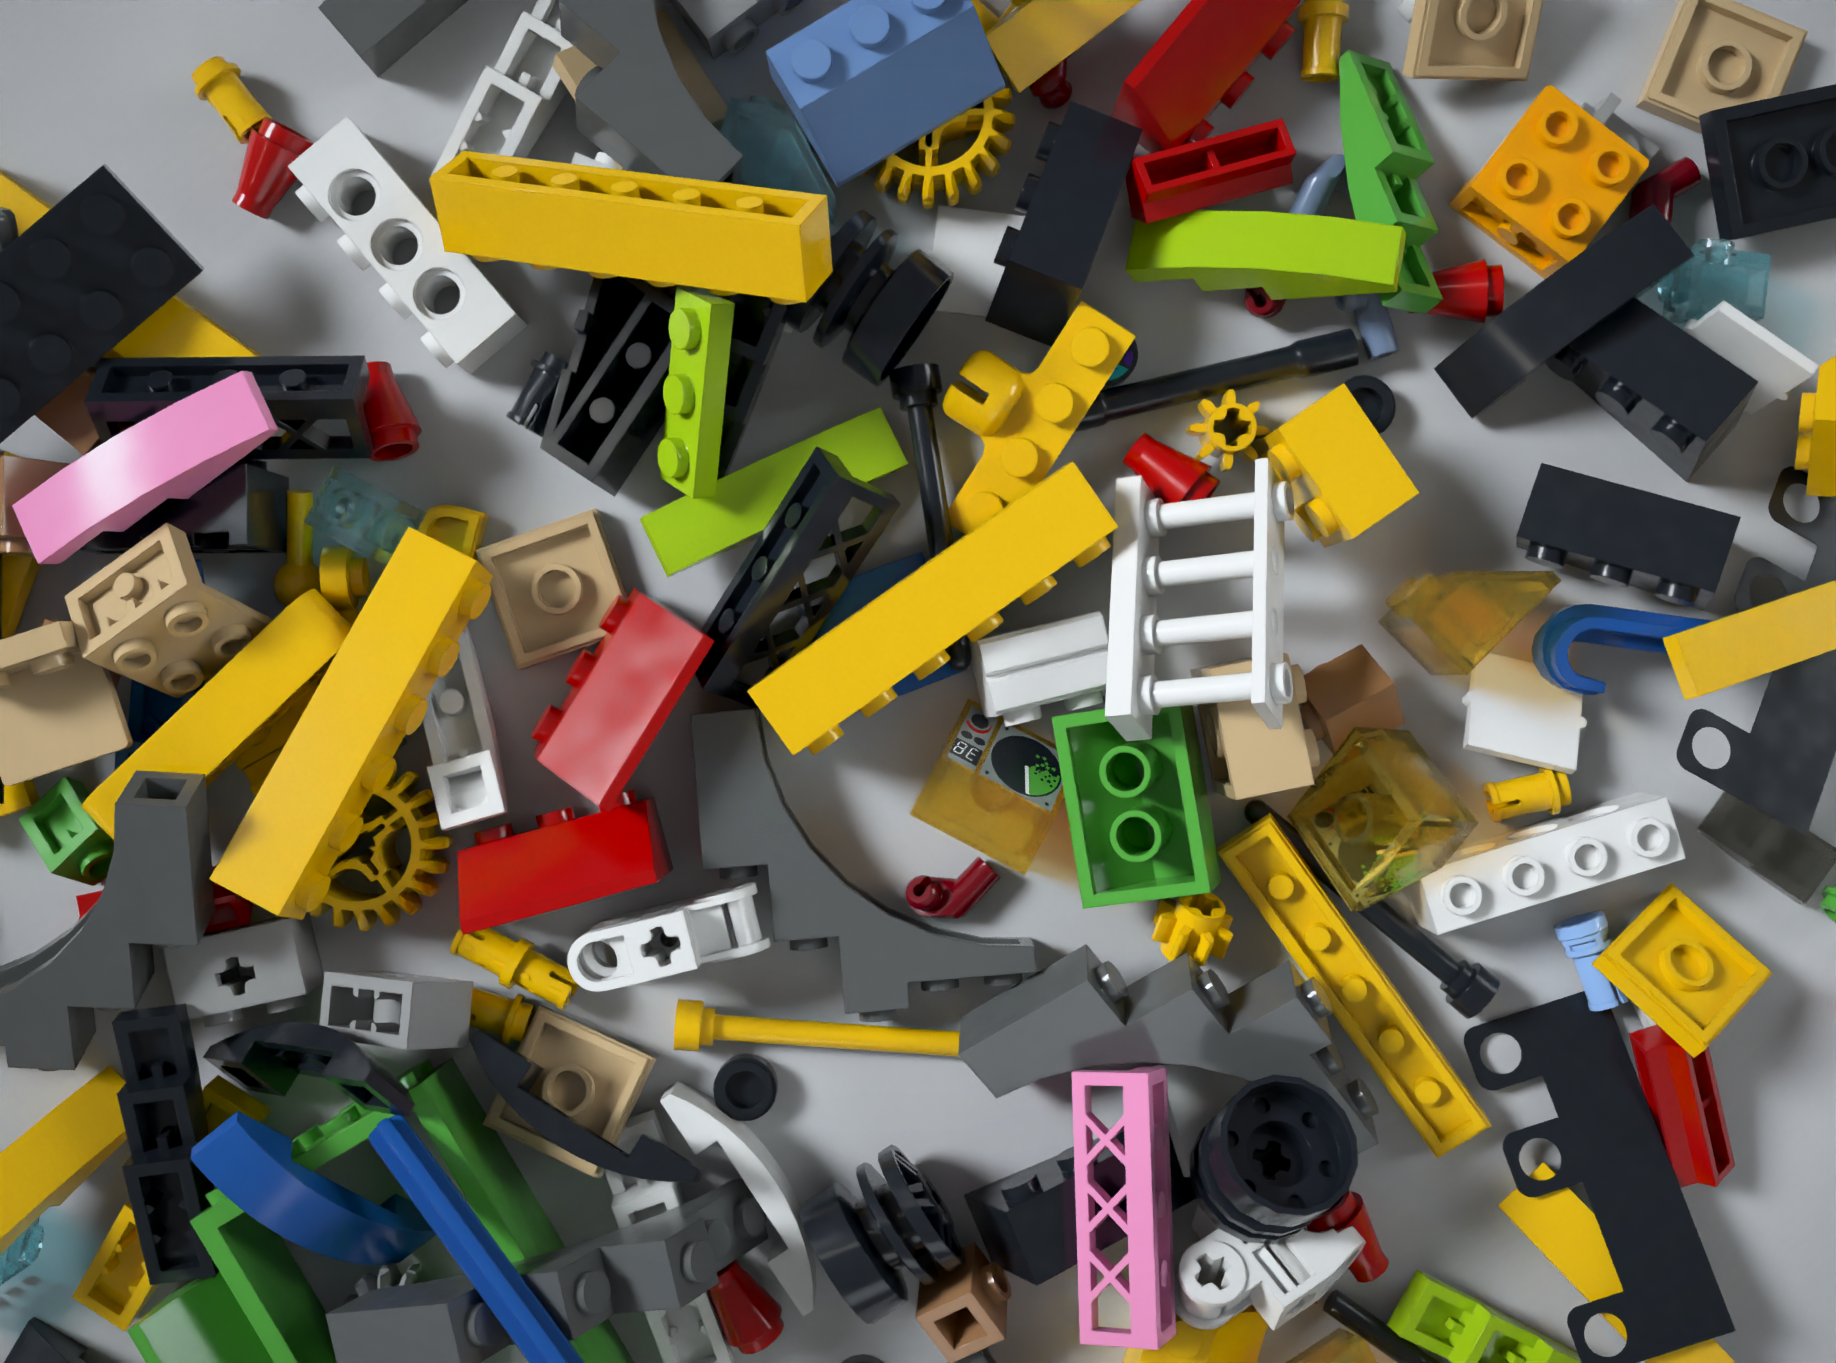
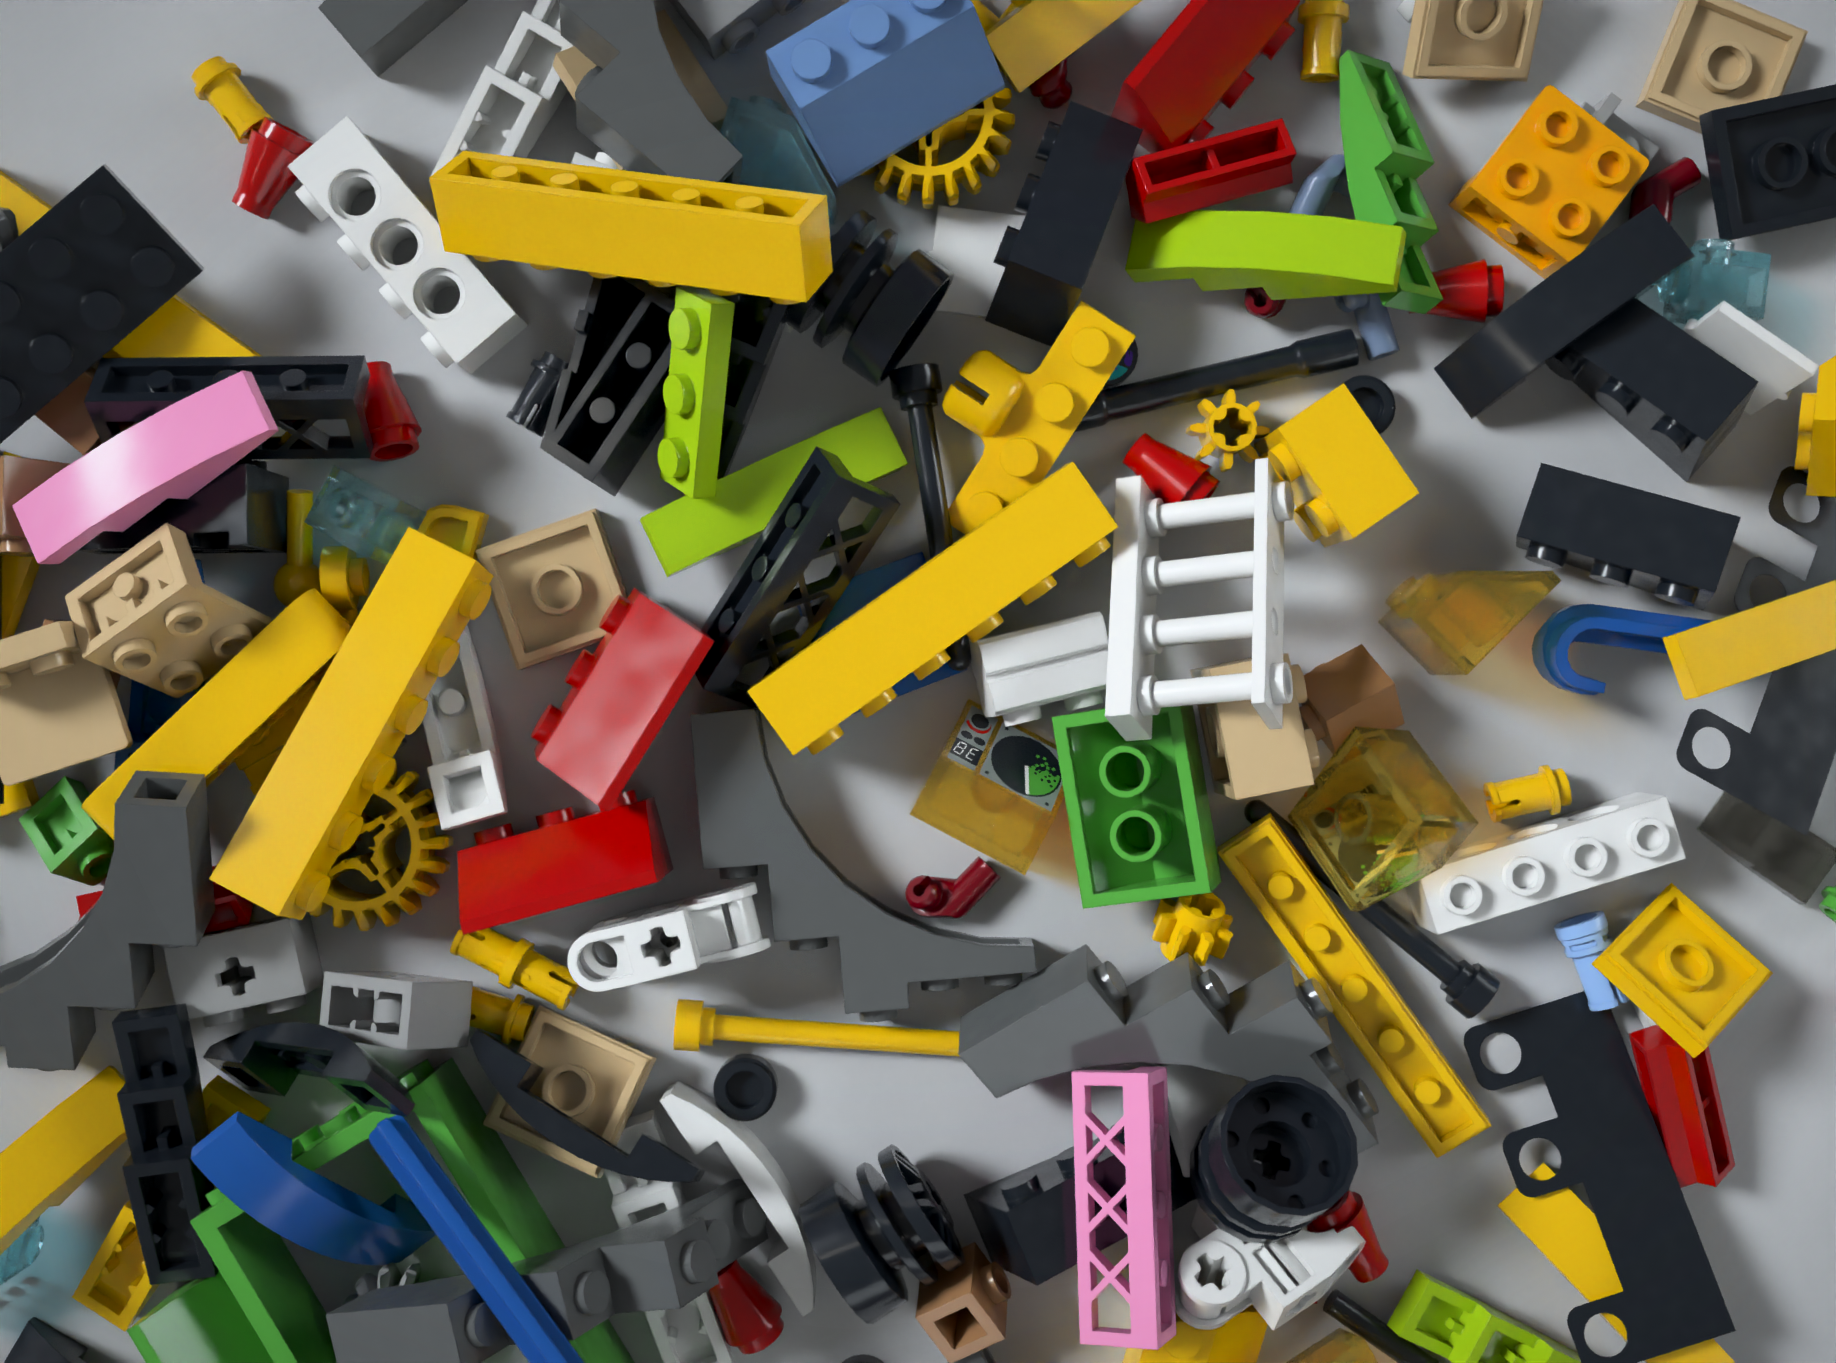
(1522, 715): white piece -> none

